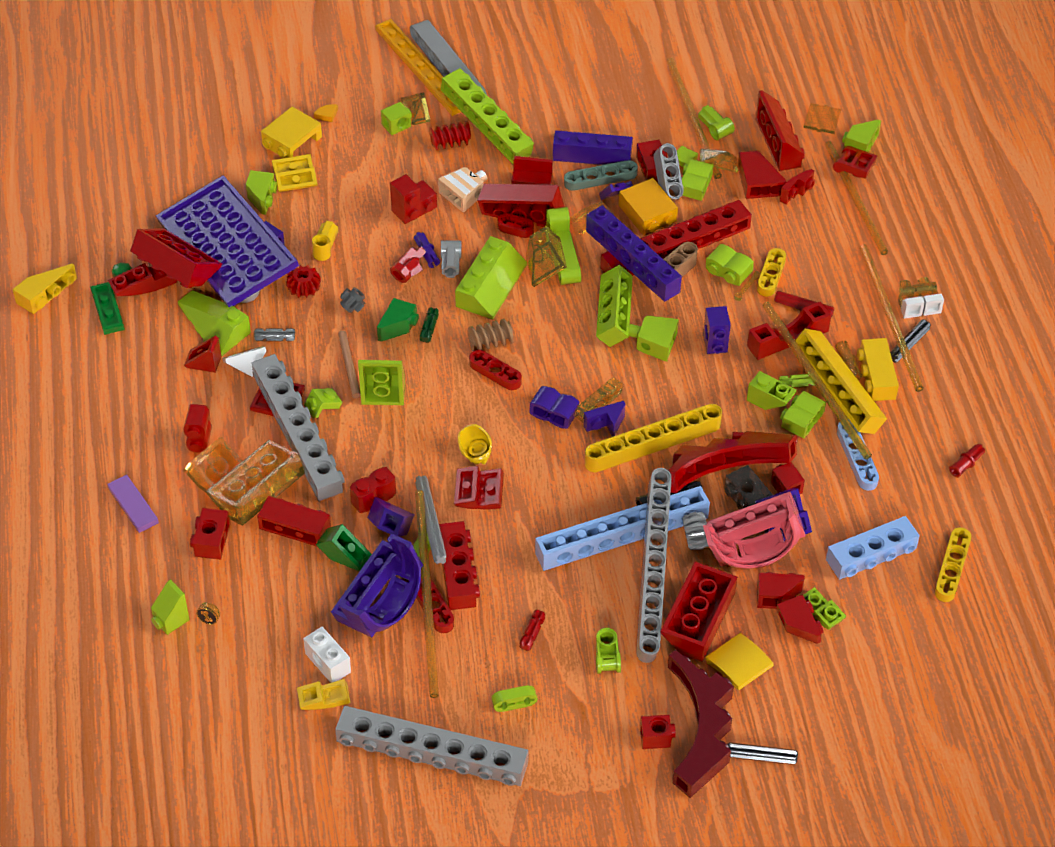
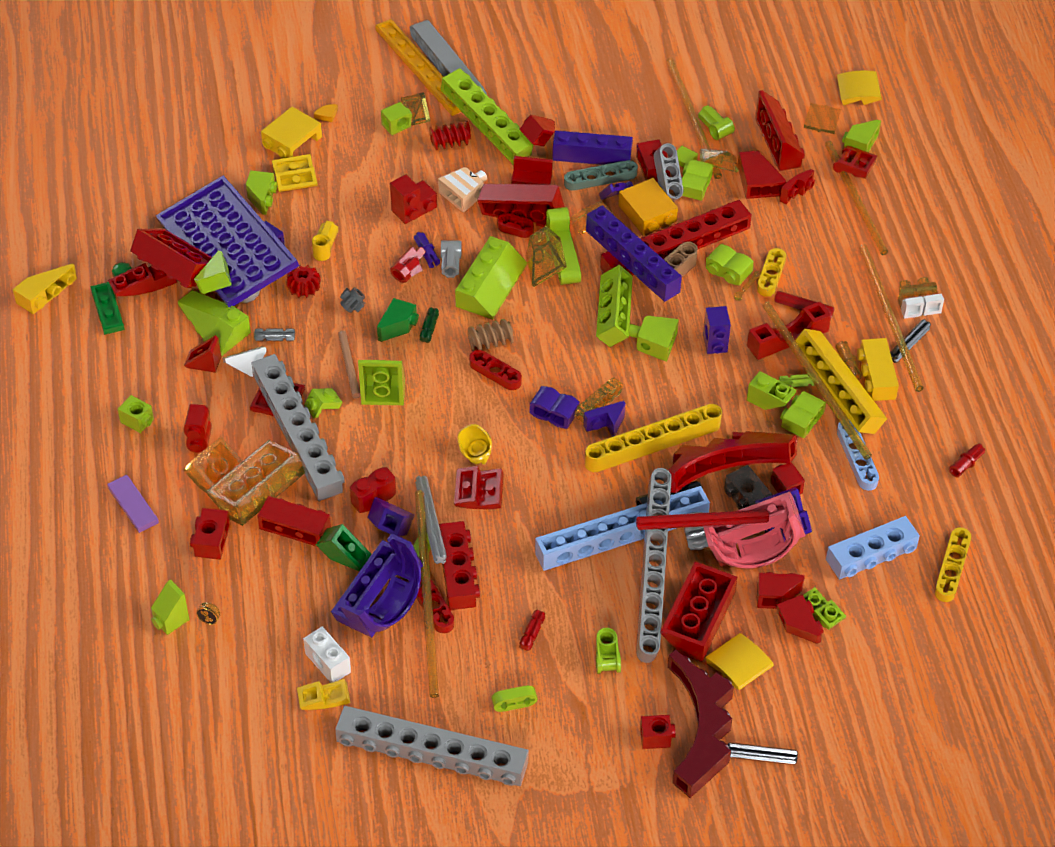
(135, 414): none -> lime brick
(214, 275): none -> lime slope
(538, 129): none -> red slope
(702, 519): none -> red axle
(859, 86): none -> yellow slope

